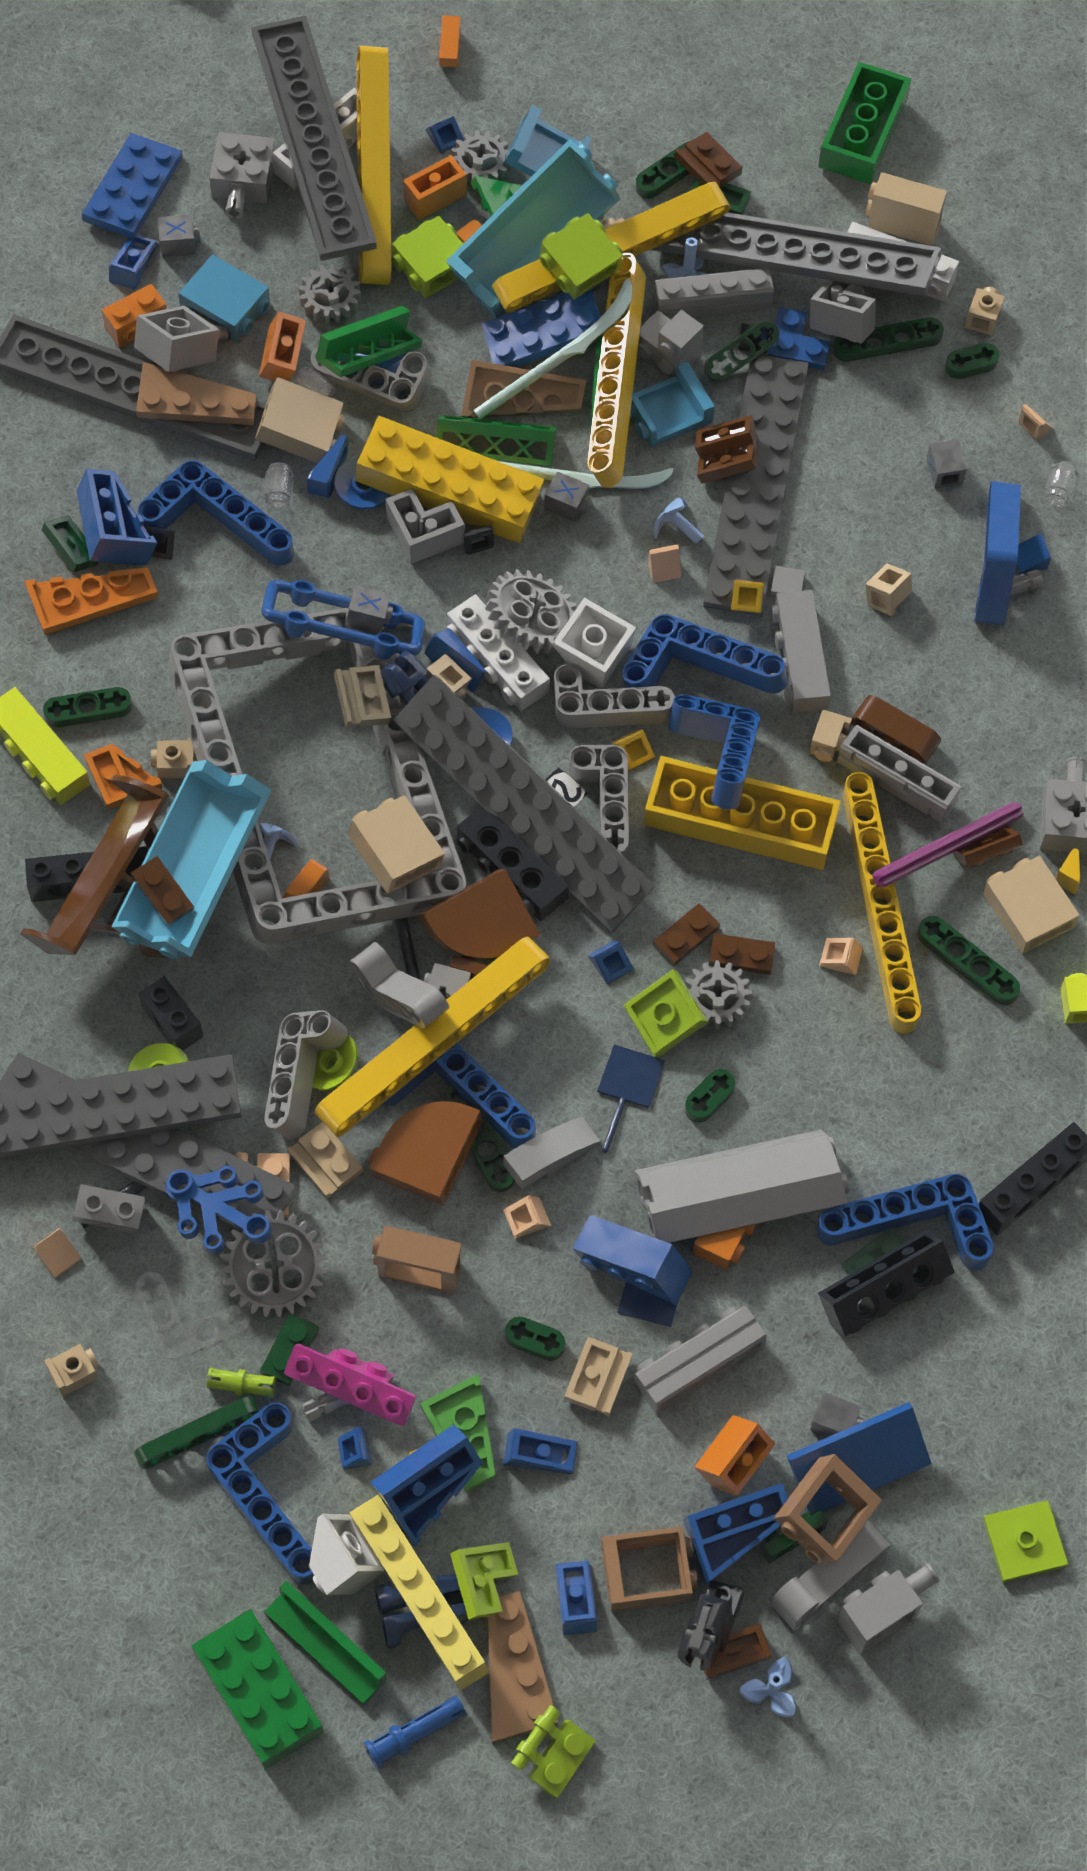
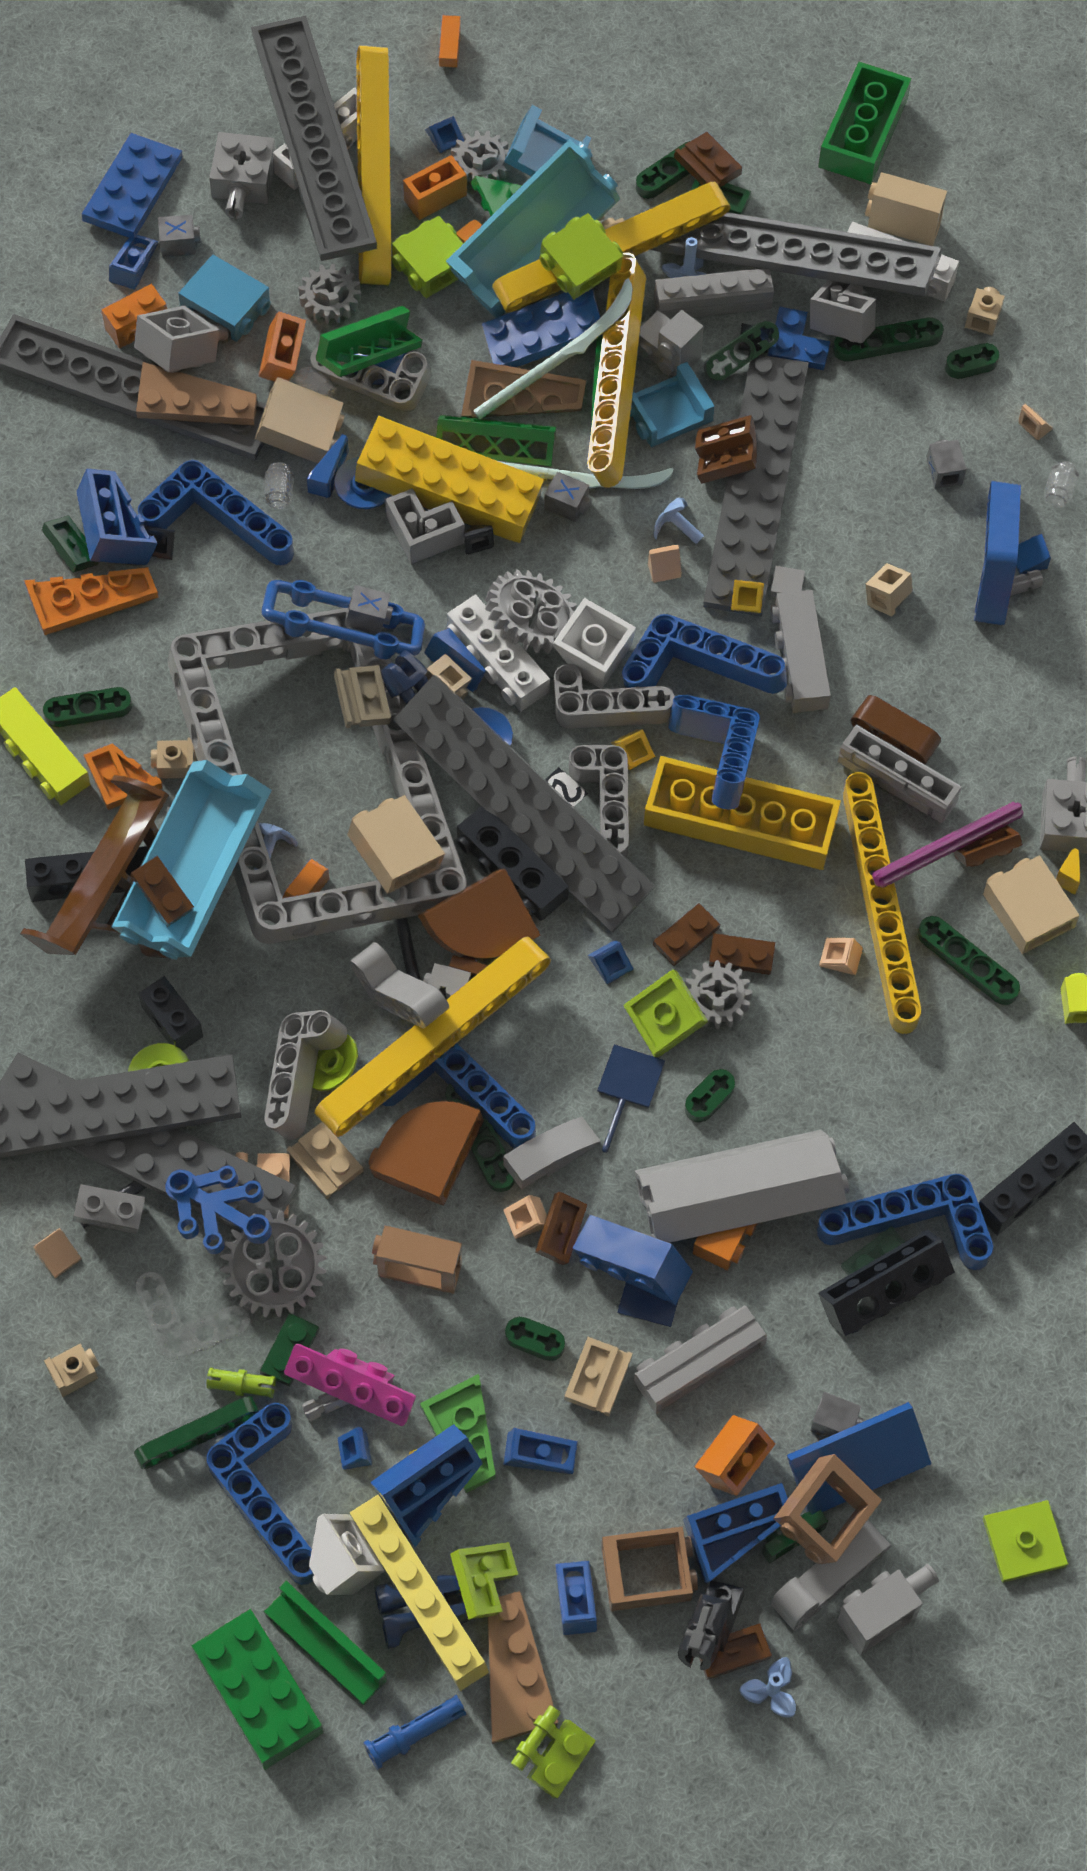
(561, 1228): none -> reddish brown plate
(829, 735): tan brick -> none

